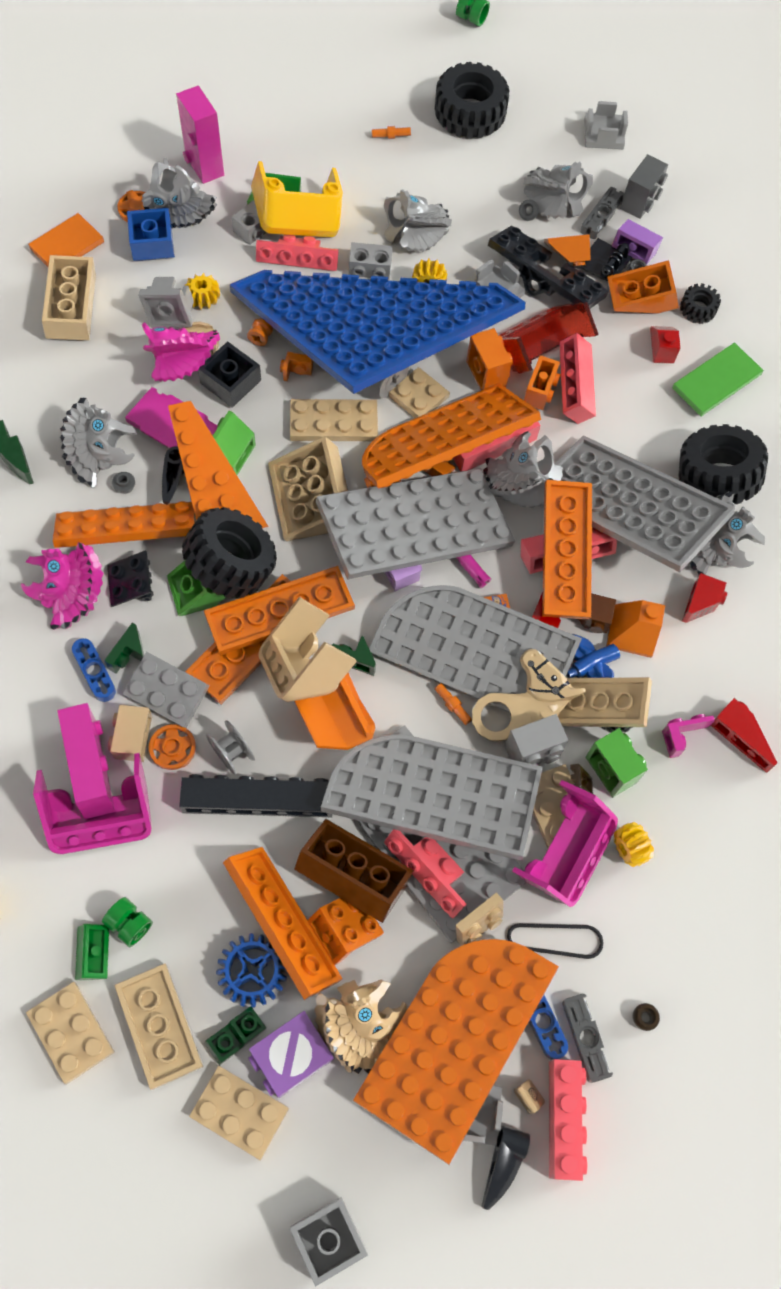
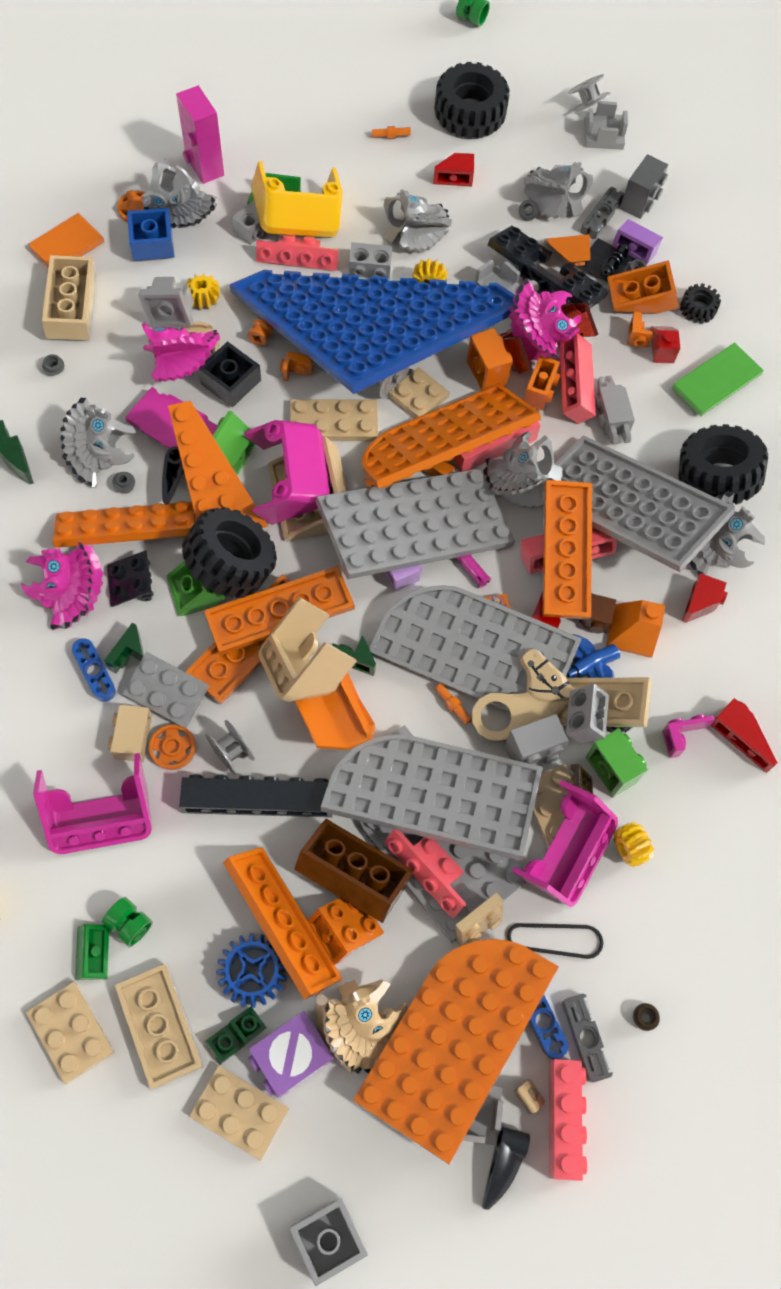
(56, 362): none -> dark grey plate
(86, 760): dark pink brick -> none
(303, 466): none -> dark pink windscreen
(455, 170): none -> red slope
(540, 320): none -> dark pink piece
(587, 714): none -> light grey brick
(589, 93): none -> light grey piece
(614, 410): none -> light grey hinge
(636, 334): none -> orange bracket

